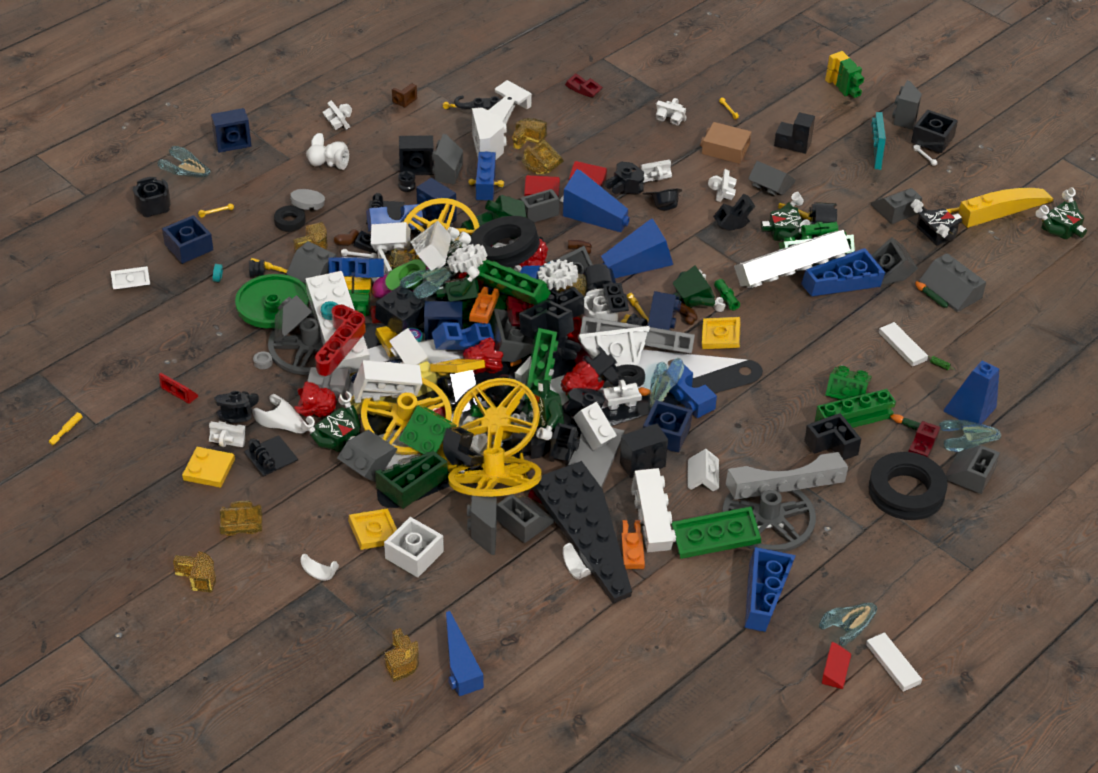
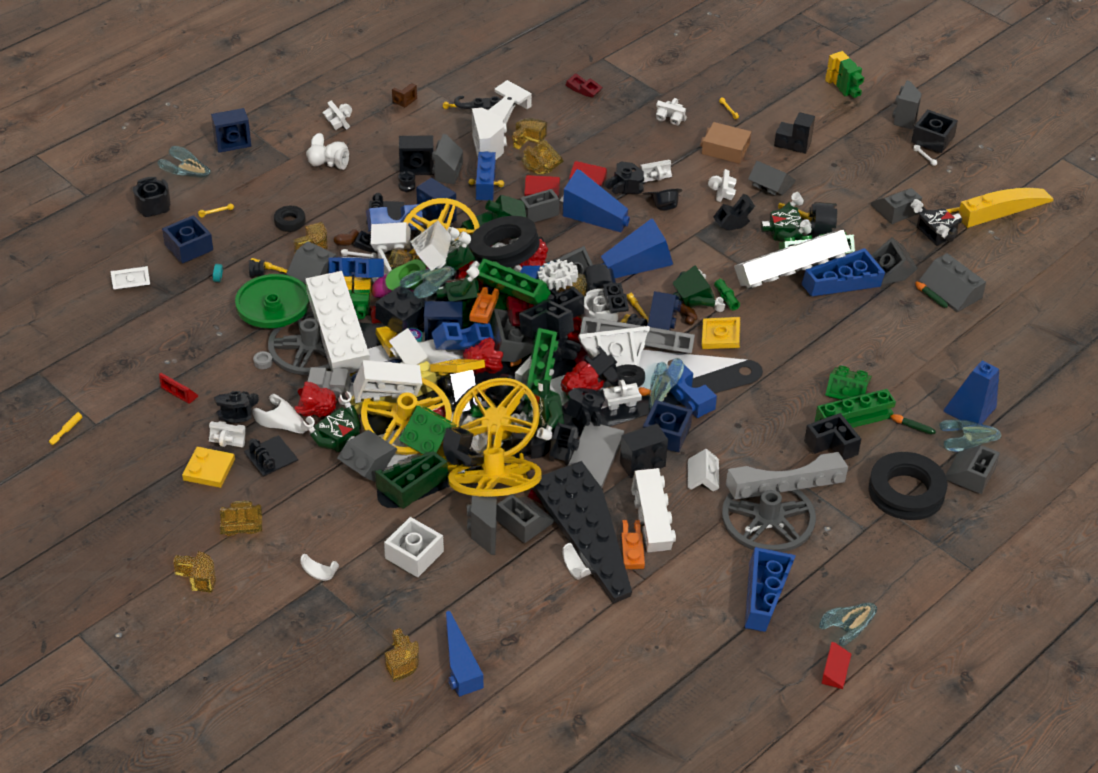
(290, 315): dark grey slope -> none
(307, 198): light grey tile -> none
(326, 309): teal tile -> none
(350, 329): red beam -> none
(372, 527): yellow plate -> none
(467, 257): white gear -> none
(575, 244): reddish brown arm -> none
(594, 426): white brick -> none
(716, 532): green plate -> none
(809, 229): green pin -> none
(879, 139): teal wing -> none
(893, 662): white tile -> none
(903, 344): white tile -> none
(924, 439): dark red slope -> none
(941, 363): bright green piece -> none
(1064, 219): dark green torso -> none

